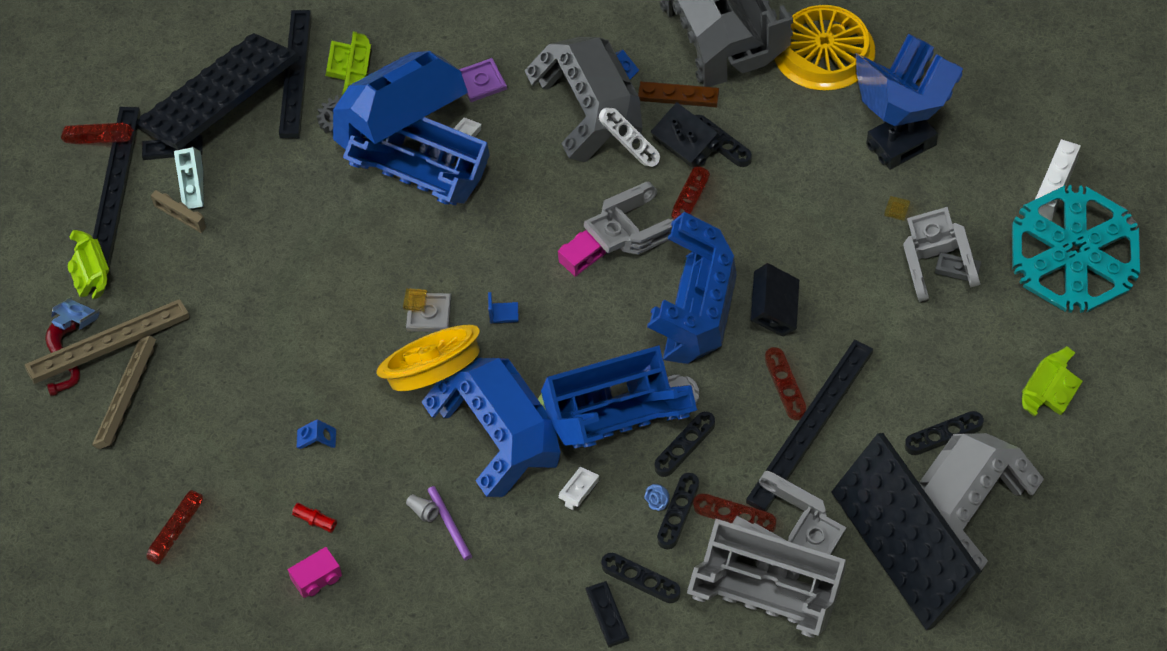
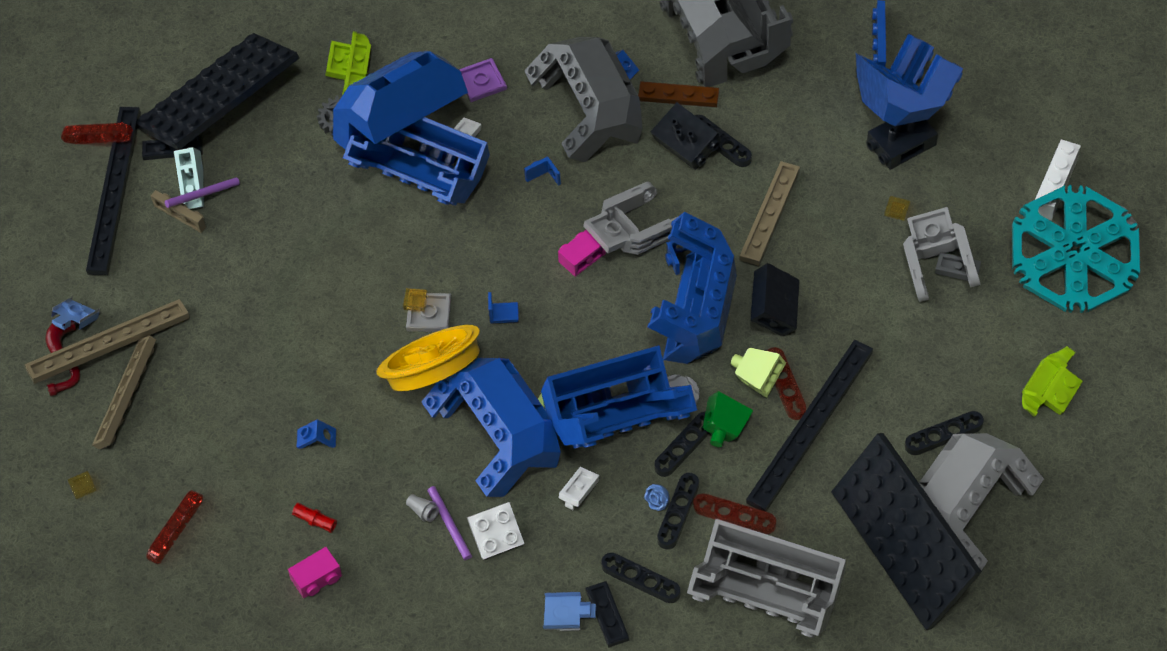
(81, 485): none -> clear yellow tile
(88, 265): lime plate -> none
(201, 192): none -> medium lavender bar
(295, 75): black plate -> none
(495, 530): none -> white plate
(541, 167): none -> blue bracket
(565, 610): none -> medium blue piece
(628, 138): white beam -> none
(671, 257): none -> blue bracket
(690, 194): clear red beam -> none
(724, 418): none -> green torso
(758, 369): none -> yellowish green torso
(769, 213): none -> dark tan plate
(813, 527): light grey plate -> none
(824, 44): yellow piece -> none
(879, 30): none -> blue plate

